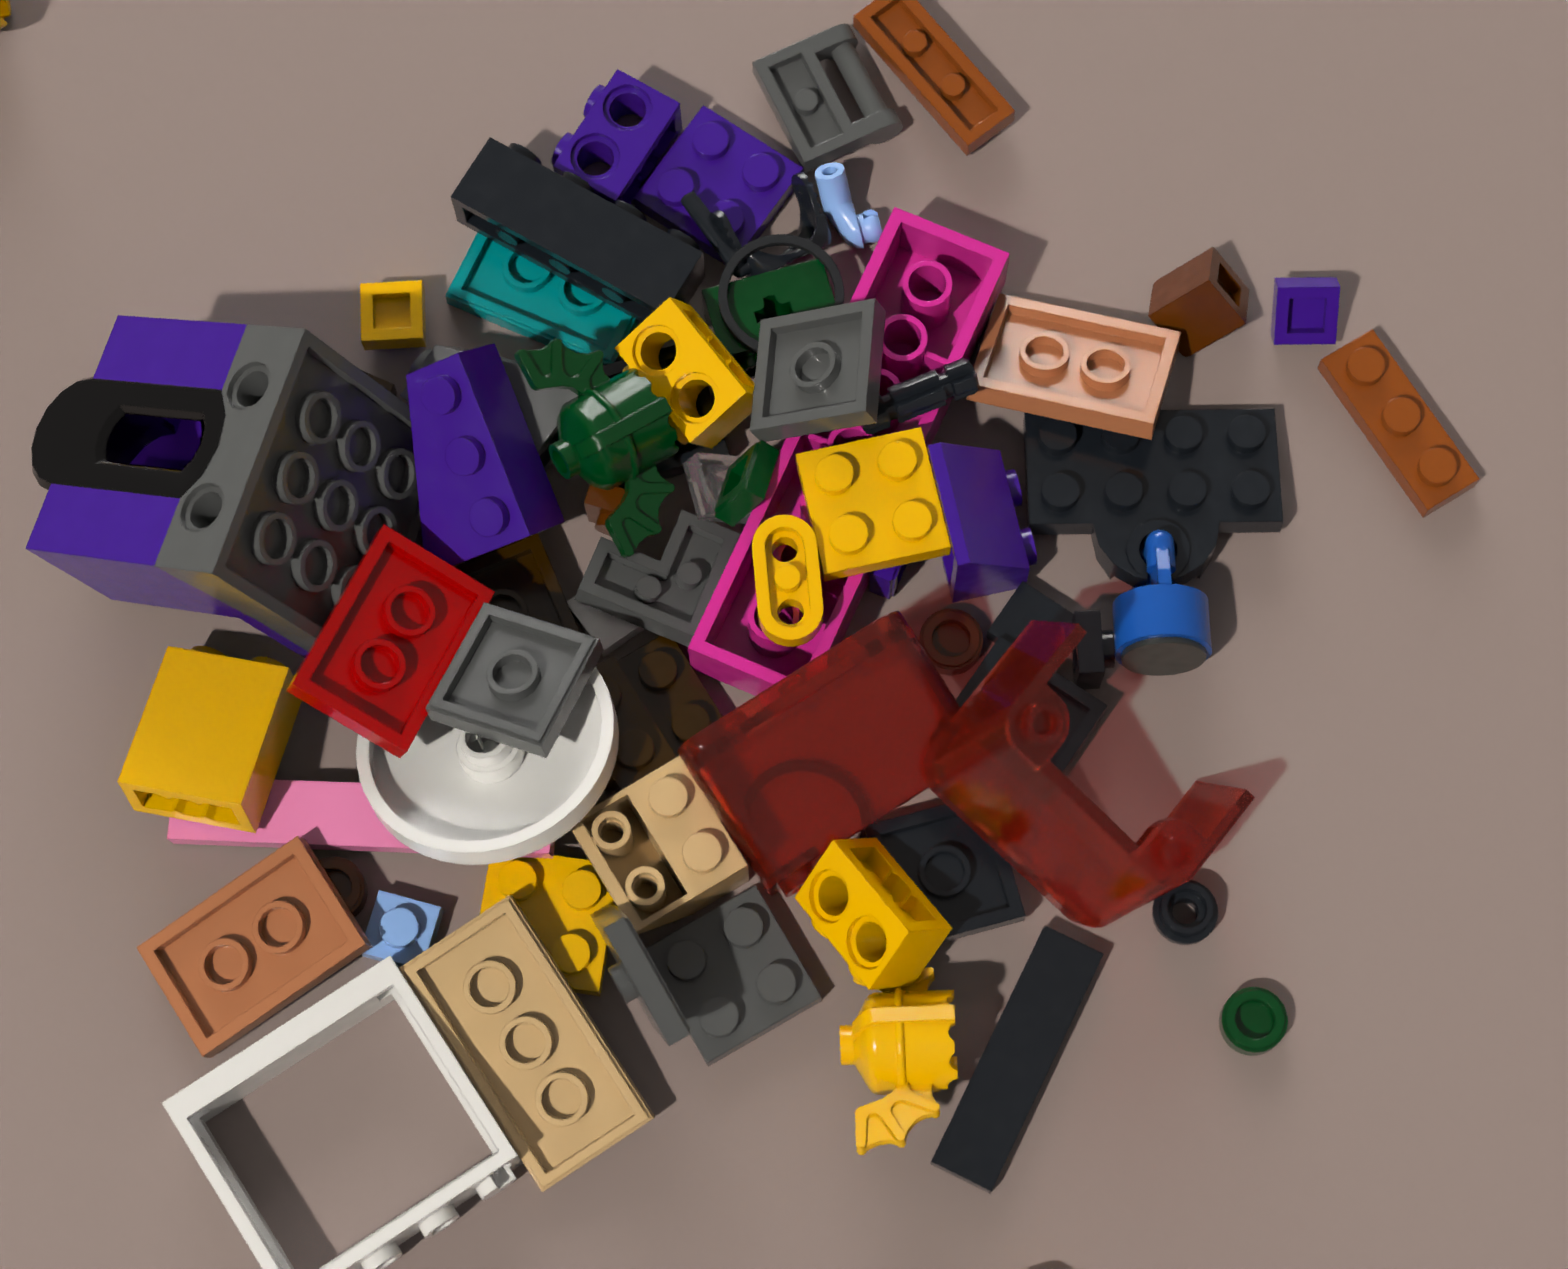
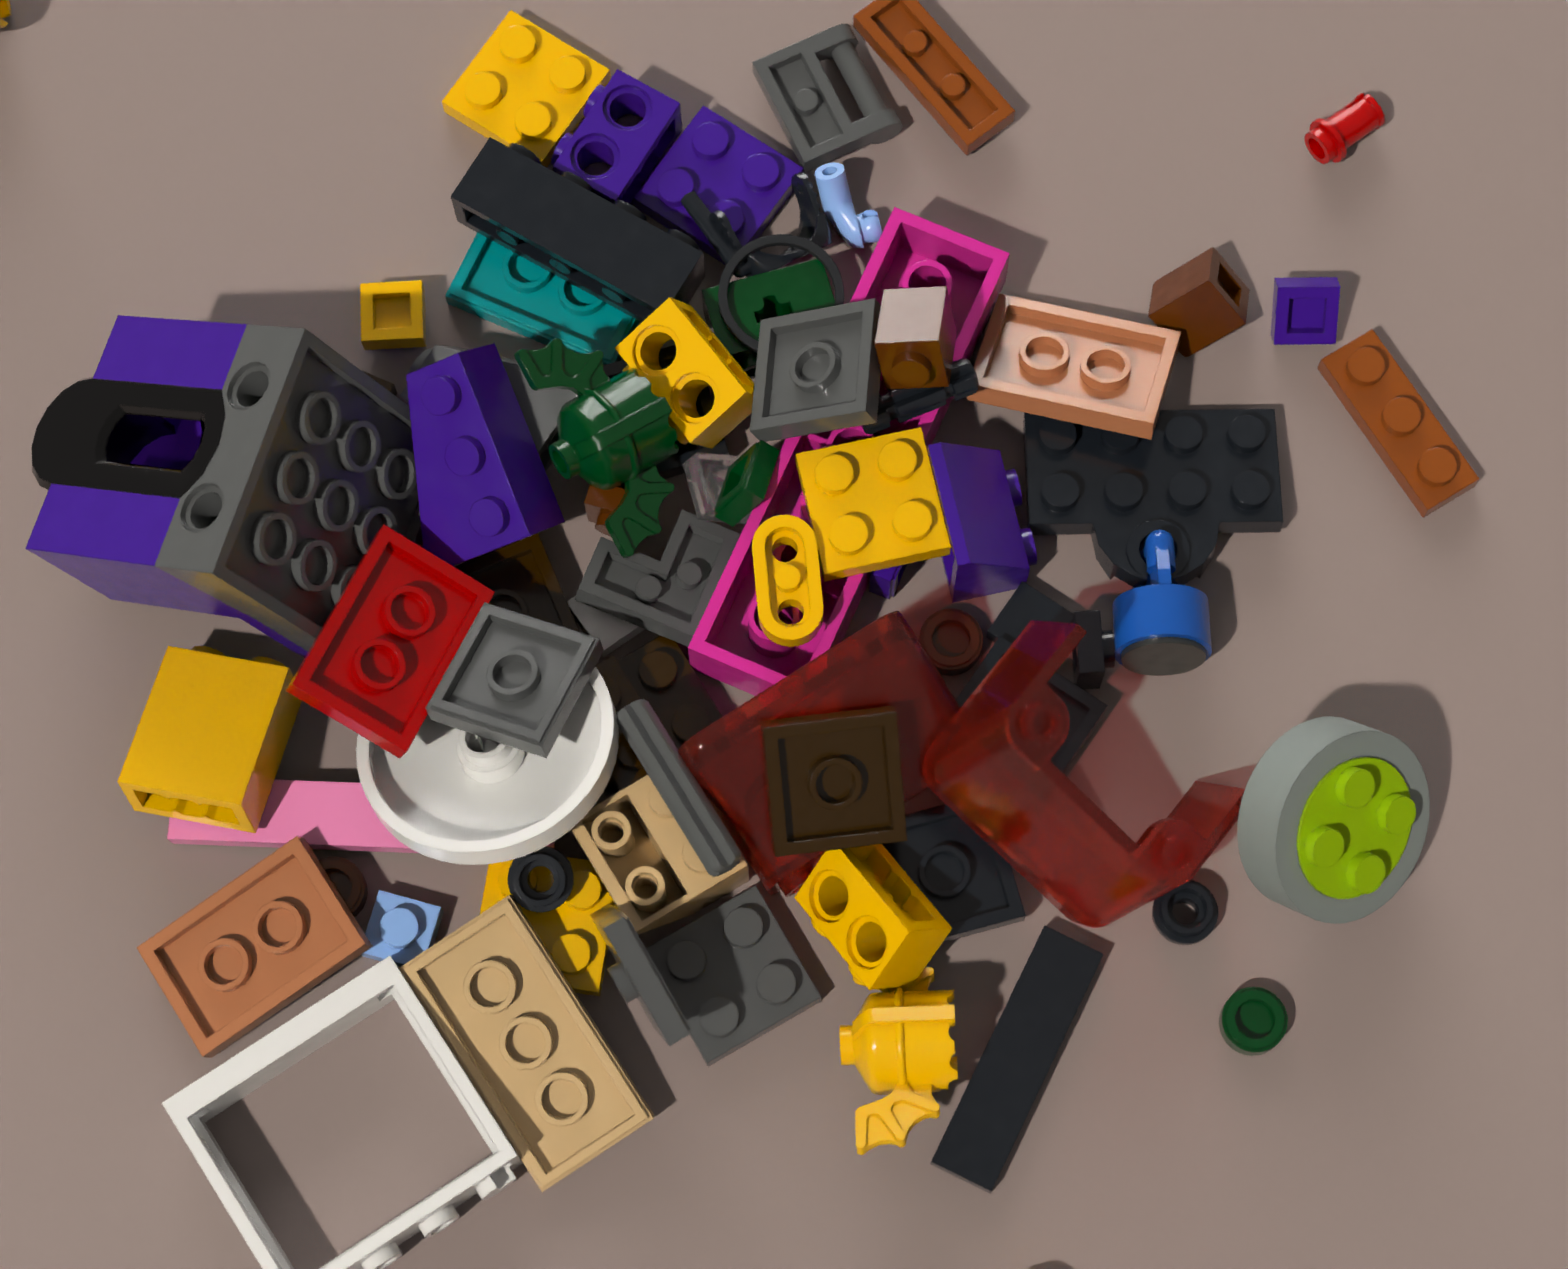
(525, 88): none -> yellow plate
(526, 894): none -> black plate
(678, 788): none -> dark grey axle
(833, 780): none -> dark brown plate
(915, 337): none -> reddish brown brick
(1332, 137): none -> red pin
(1333, 819): none -> wheel

